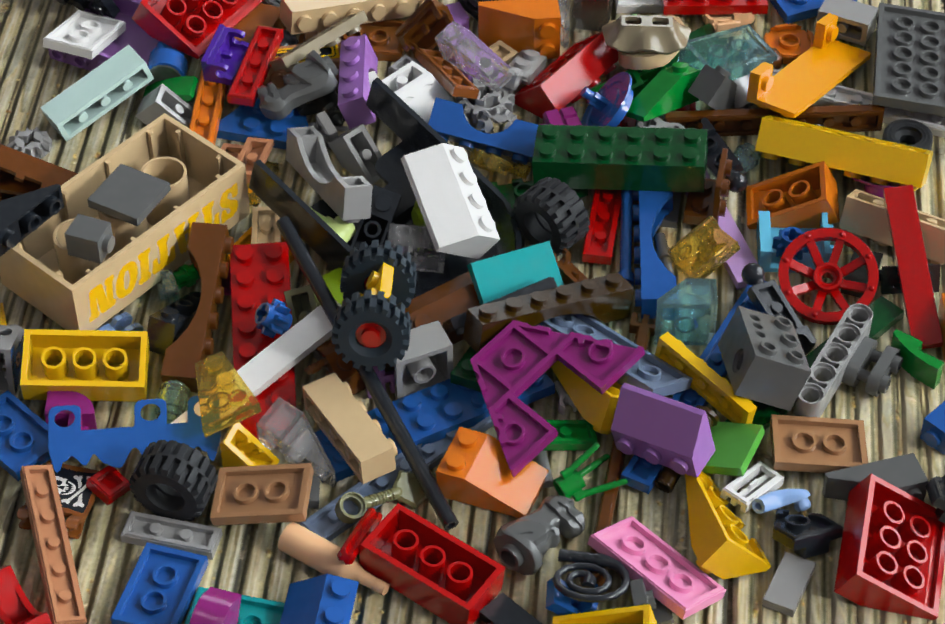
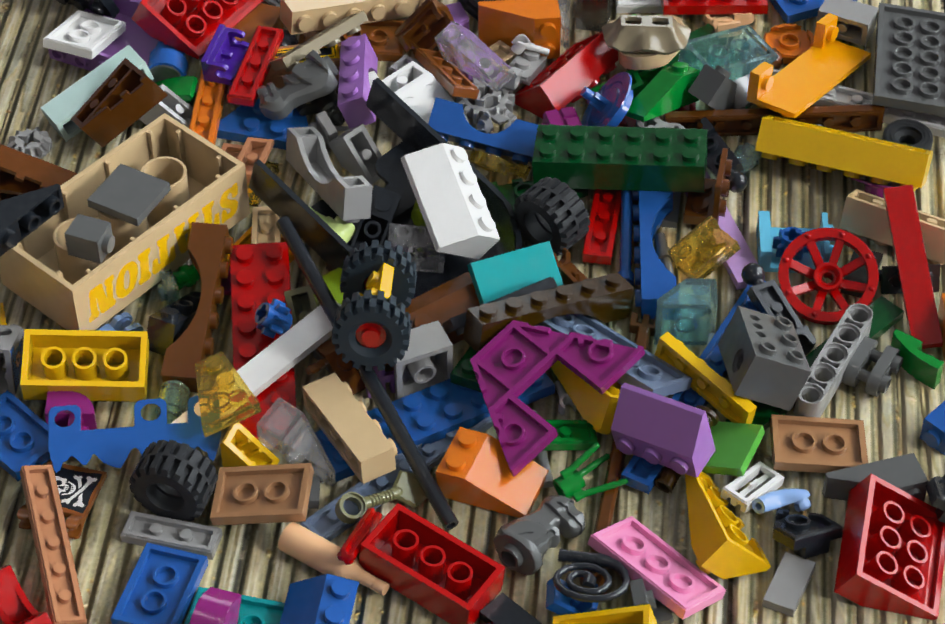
(108, 484): red tile -> none
(118, 103): none -> reddish brown wedge
(522, 42): none -> white hand
(795, 198): orange slope -> none

